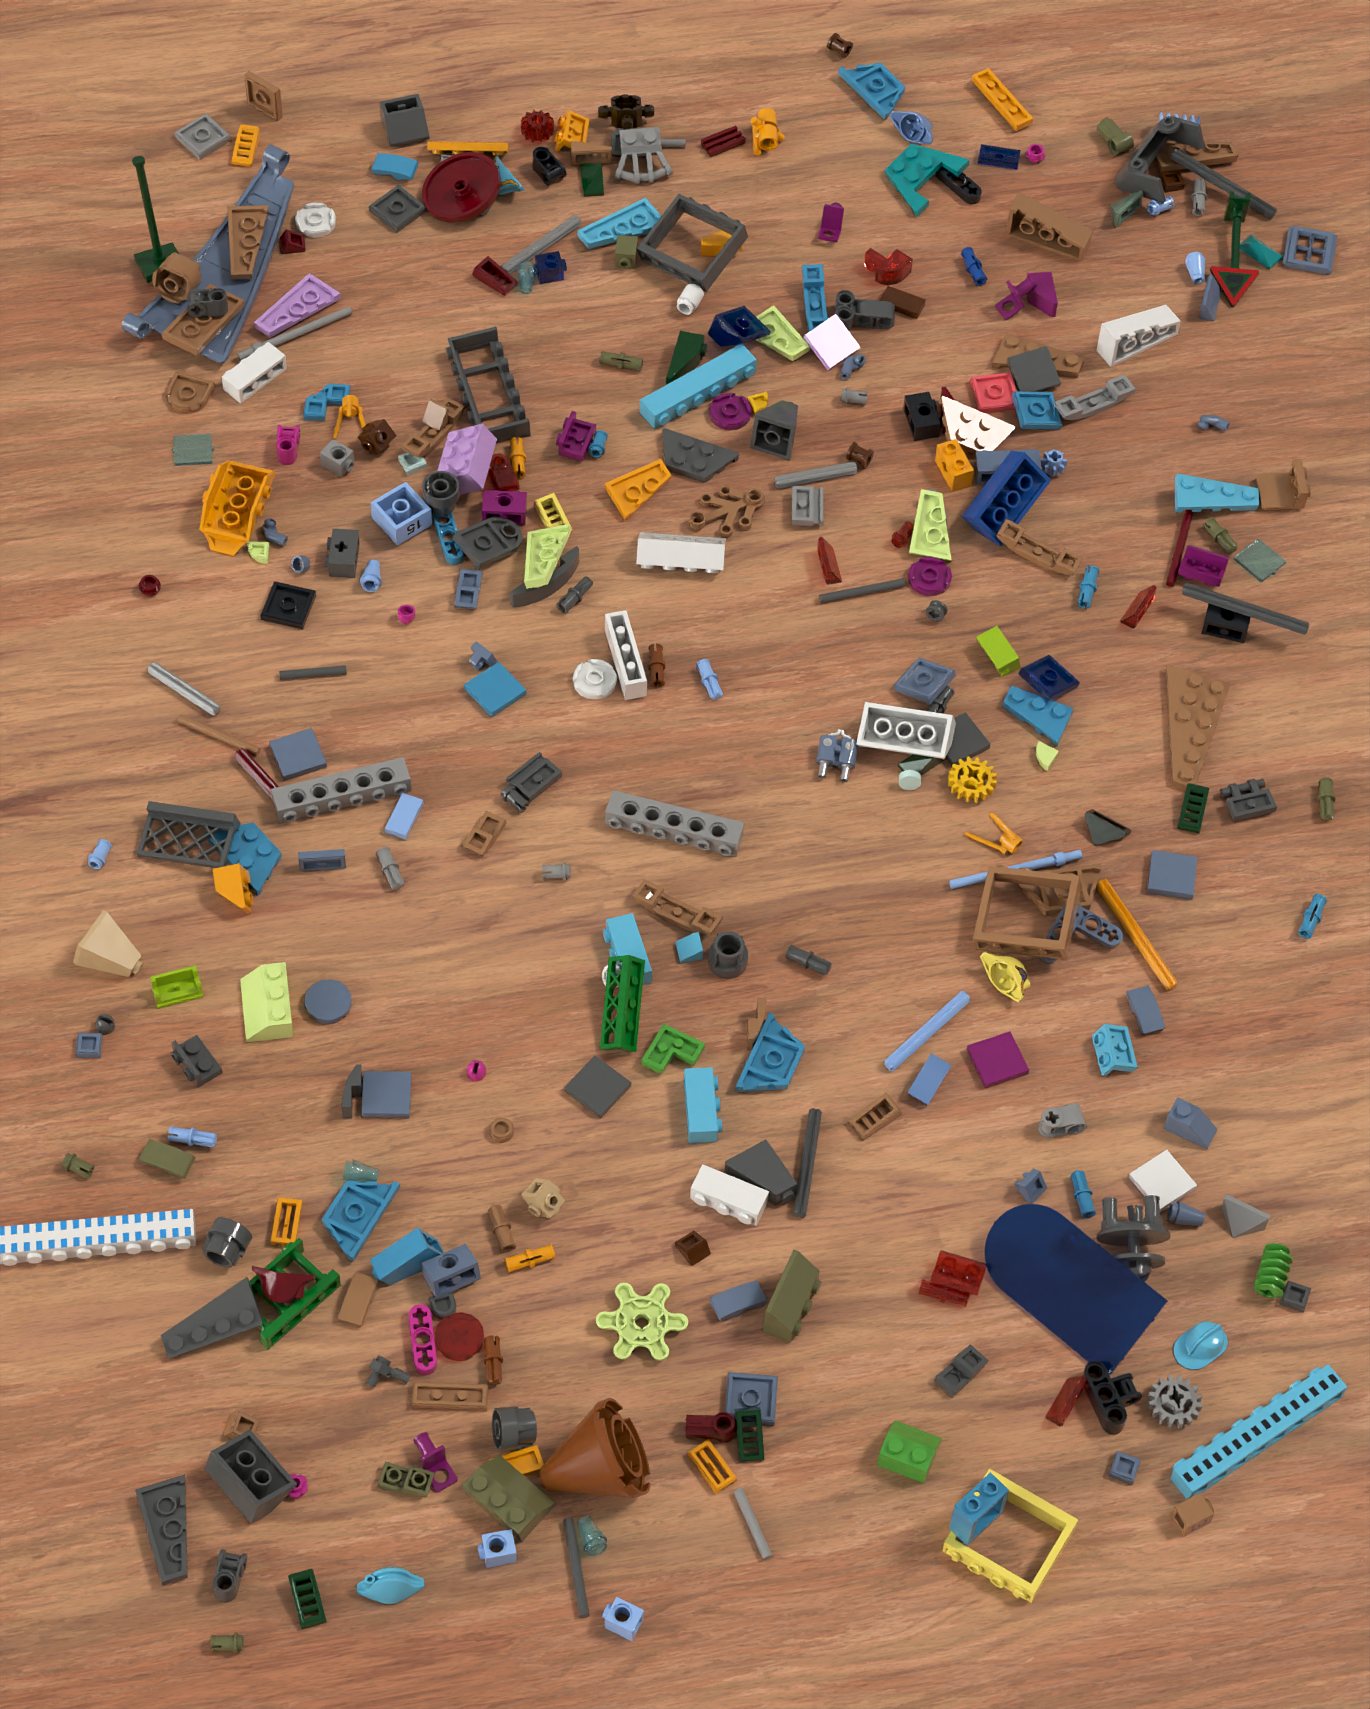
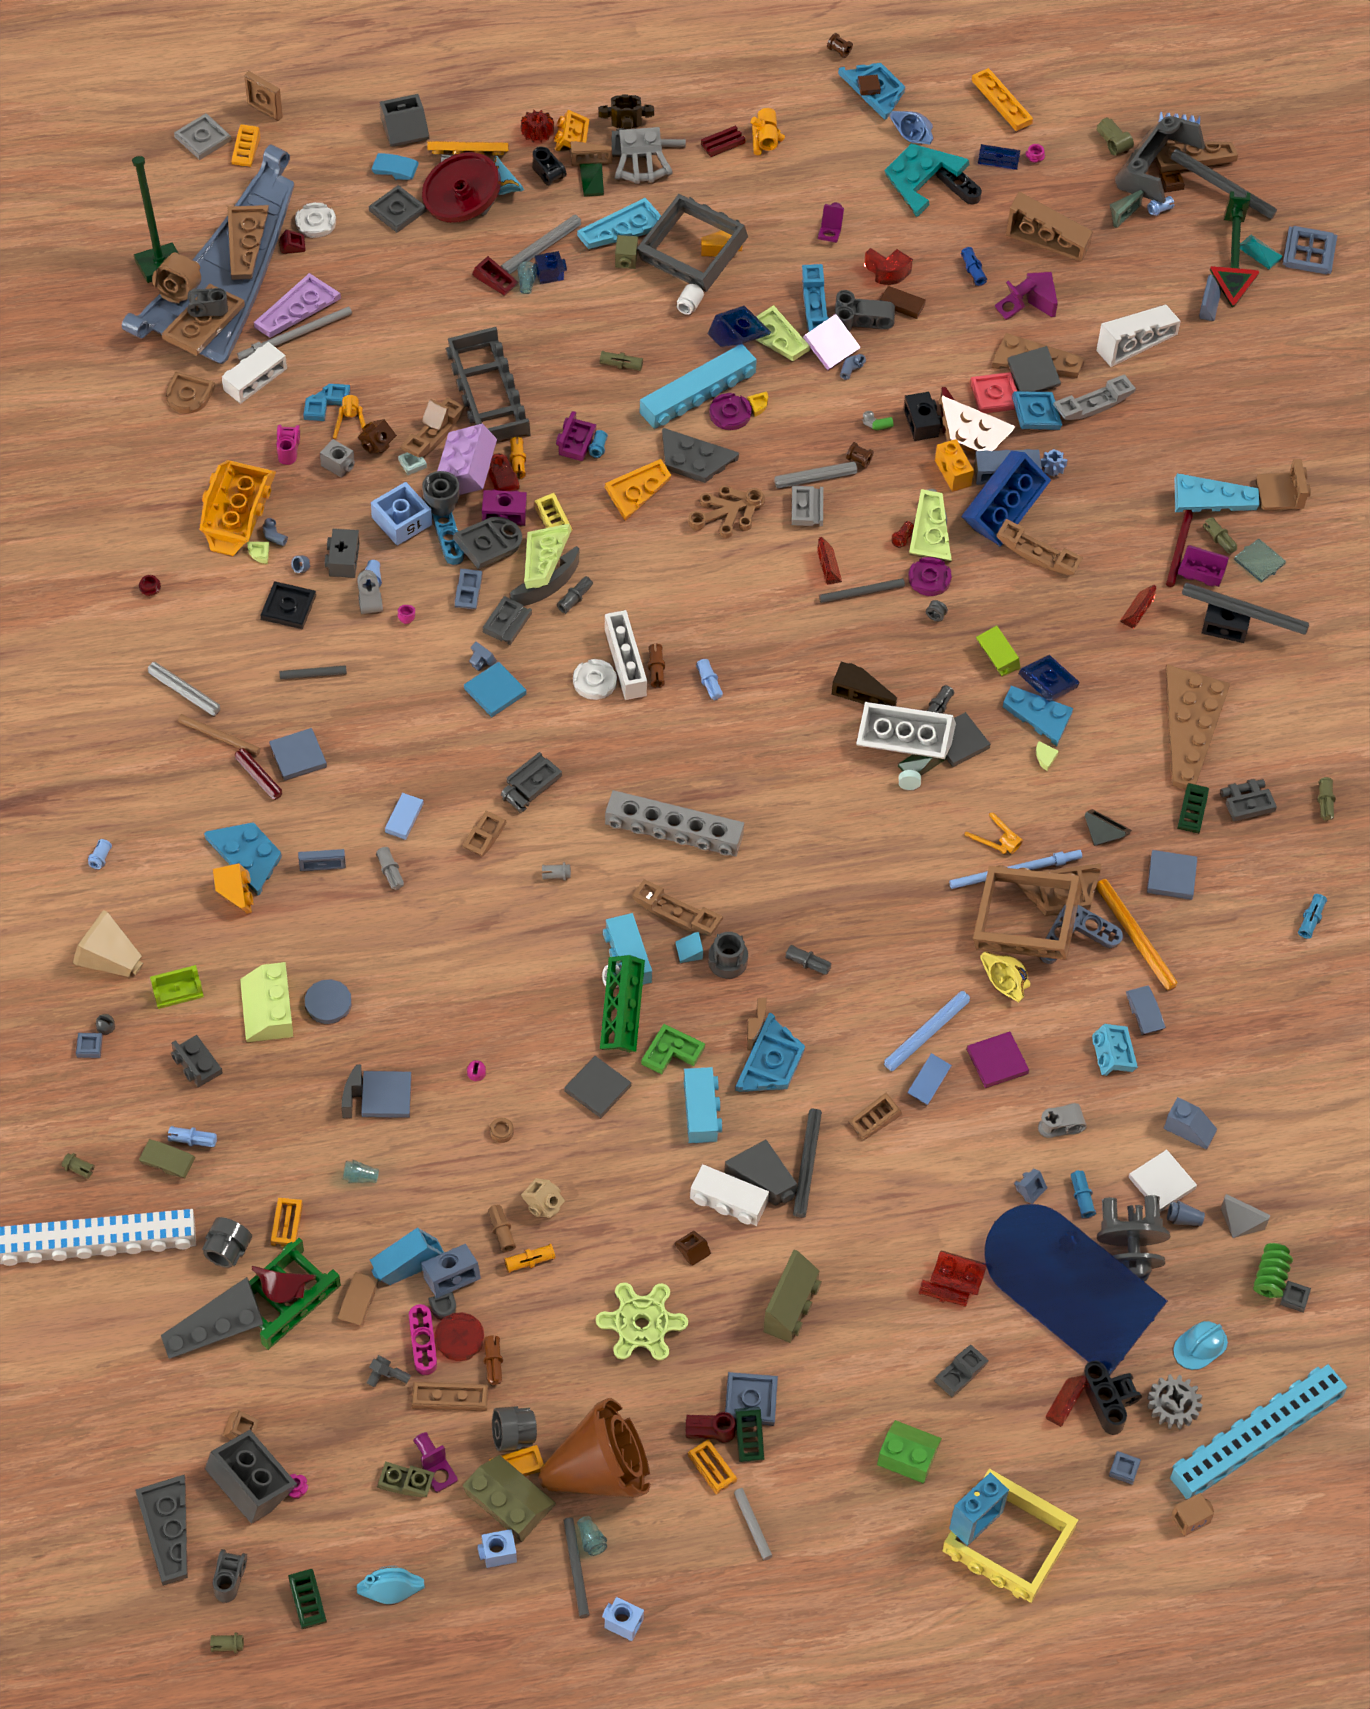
(192, 449): clear light blue piece -> none
(195, 818): dark grey fence -> none
(329, 789): light grey brick -> none
(357, 1213): dark azure wing -> none
(369, 595): none -> light grey piece
(507, 620): none -> dark grey plate
(681, 551): white slope -> none
(686, 355): dark green slope -> none
(737, 1299): sand blue slope -> none
(775, 429): dark grey slope -> none
(837, 753): sand blue piece -> none
(854, 396): light grey pin -> none
(859, 686): none -> dark brown slope
(869, 85): none -> reddish brown tile
(876, 424): none -> arm
(924, 680): sand blue tile -> none
(972, 779): yellow gear -> none
(1088, 586): dark azure pin -> none
(1196, 266): light blue cone -> none
(1199, 197): light grey axle -> none
(1214, 420): sand blue arm -> none

